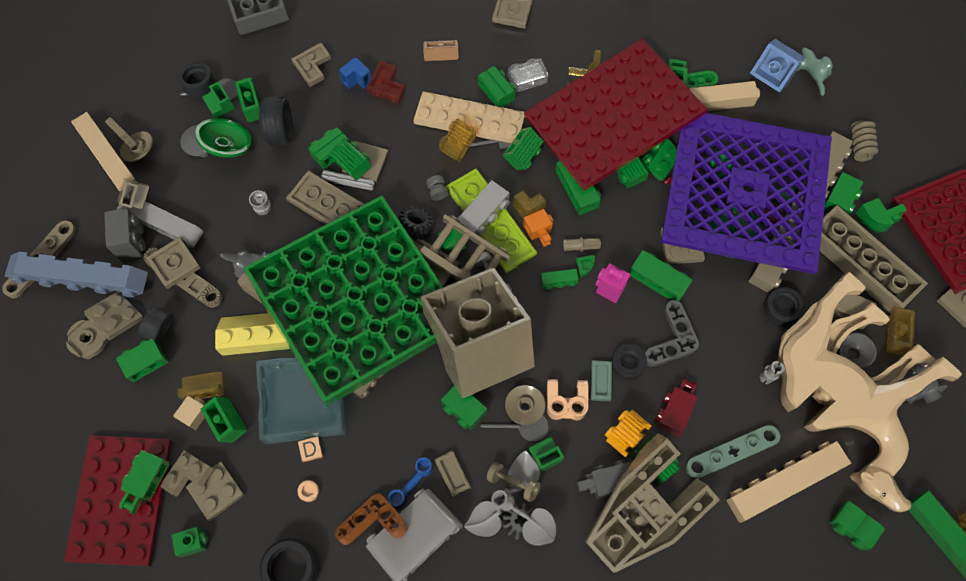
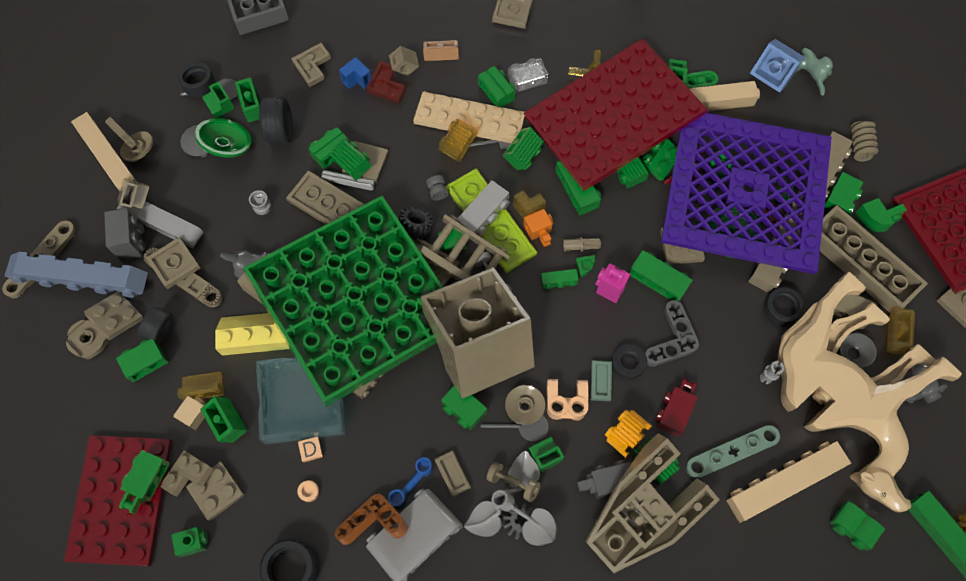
(403, 60): none -> dark tan brick

